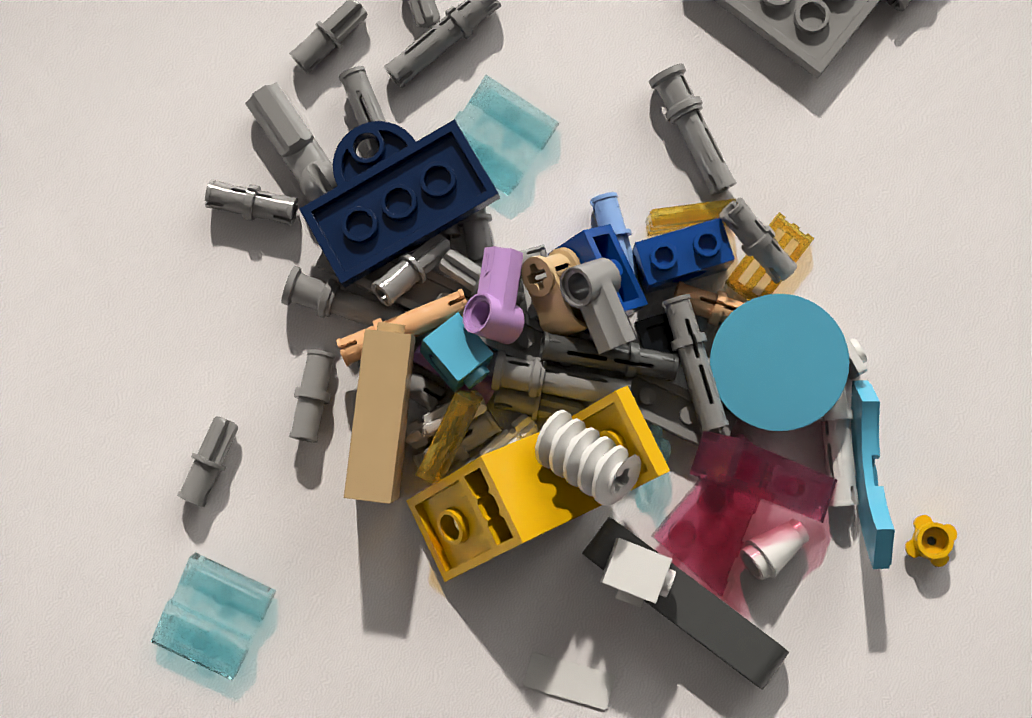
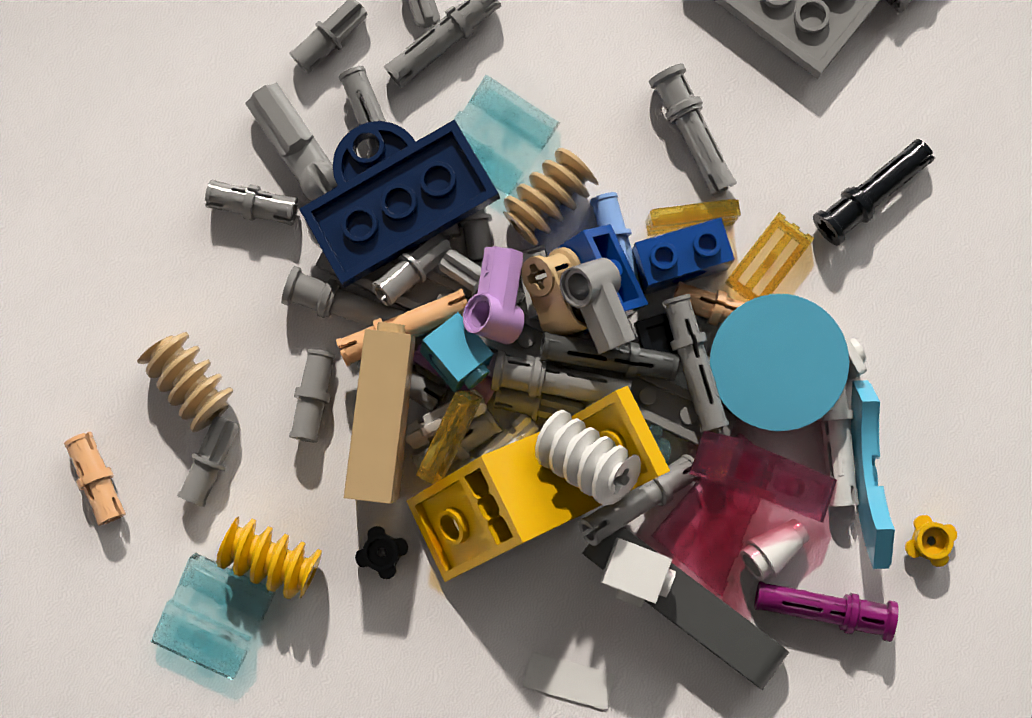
(94, 478): none -> light nougat pin
(186, 380): none -> tan piece
(267, 559): none -> yellow piece
(369, 554): none -> black plate
(548, 194): none -> tan piece
(638, 501): none -> light grey pin
(758, 240): light grey pin -> none
(847, 612): none -> magenta pin
(859, 202): none -> black pin

